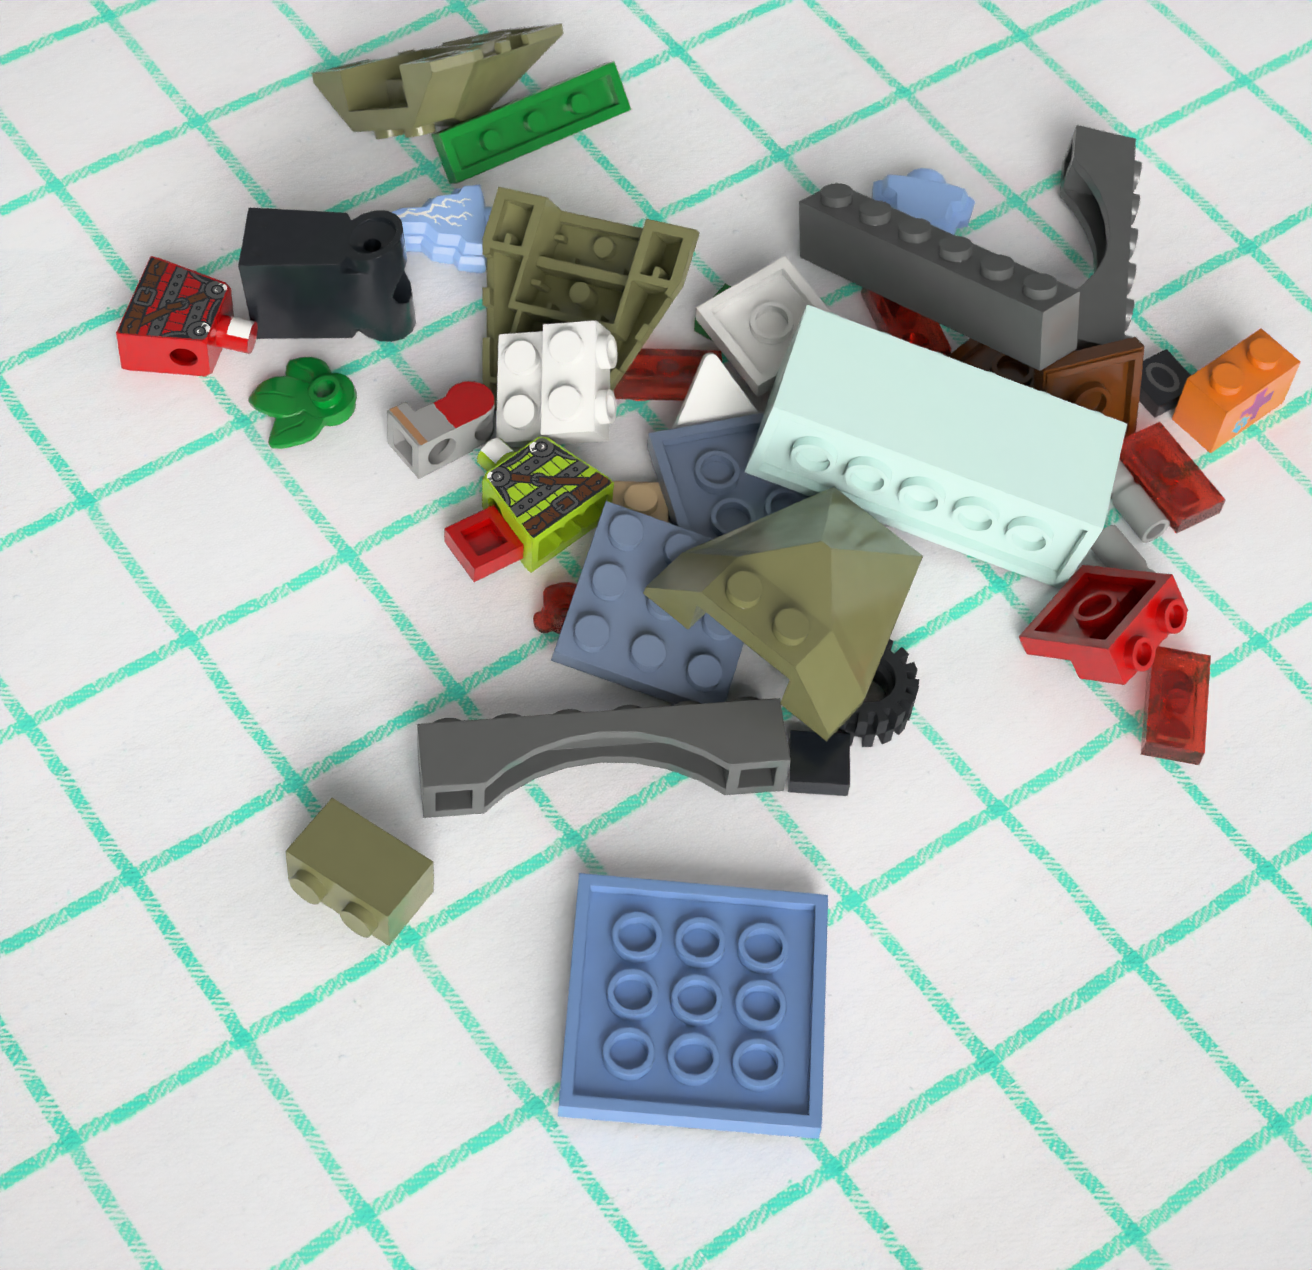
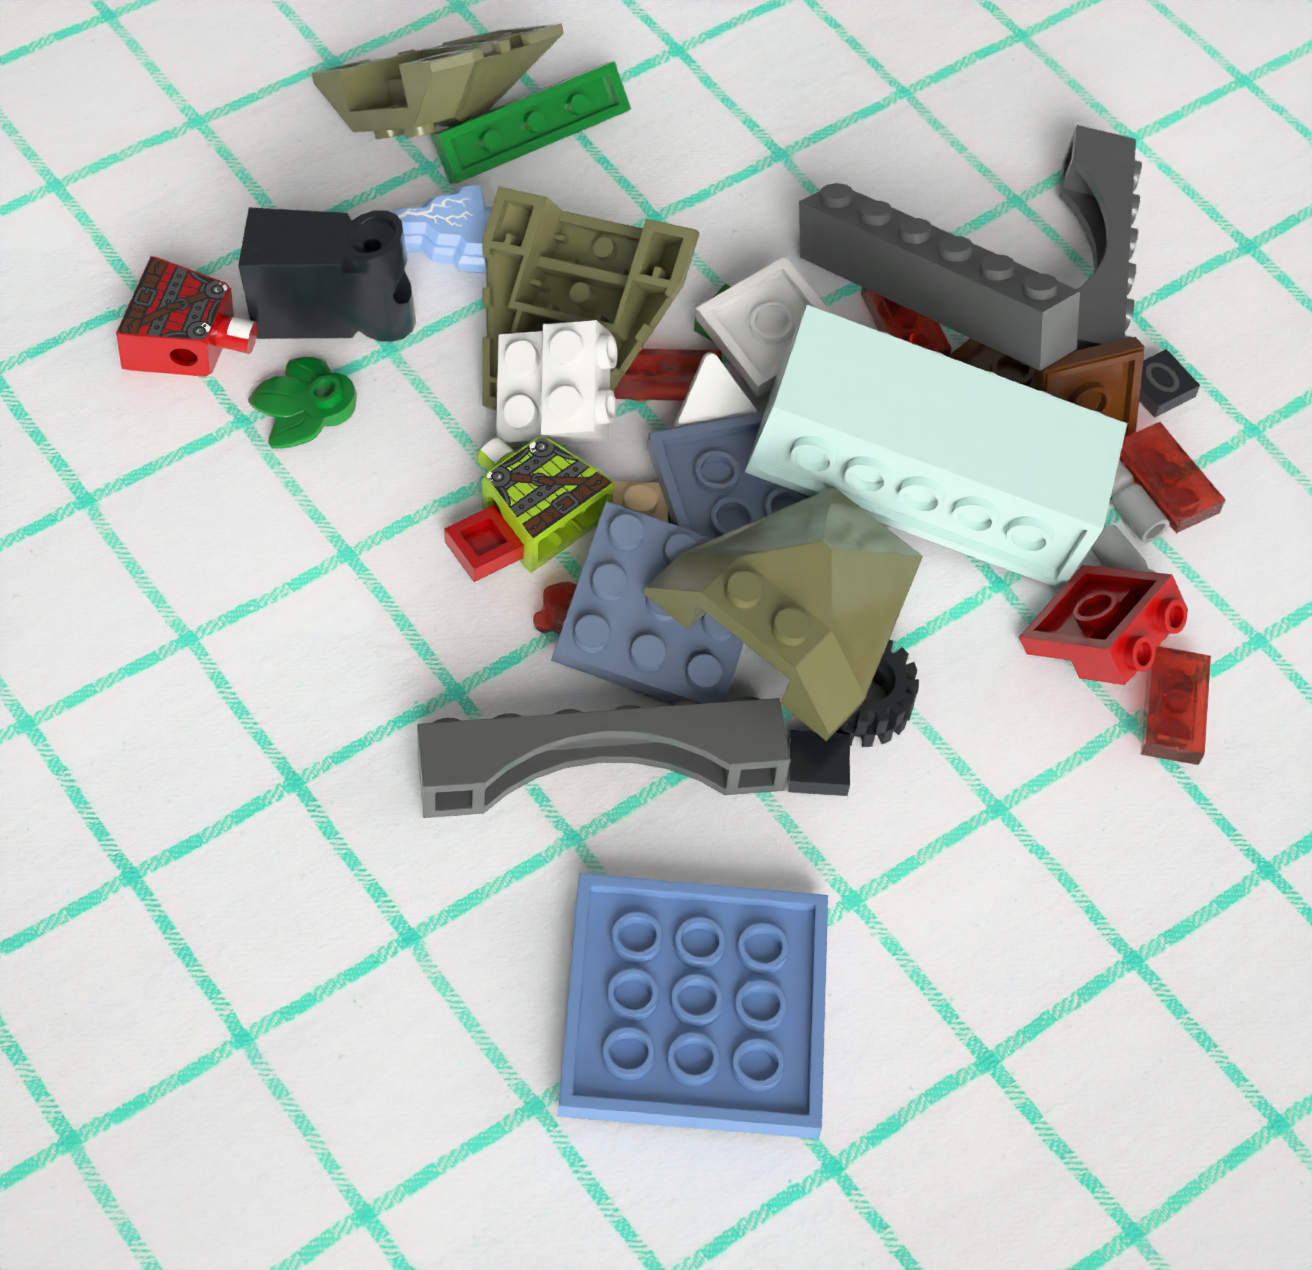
(359, 872): olive brick -> none
(442, 429): light grey leg -> none
(926, 197): light blue rock -> none
(1235, 390): orange brick -> none

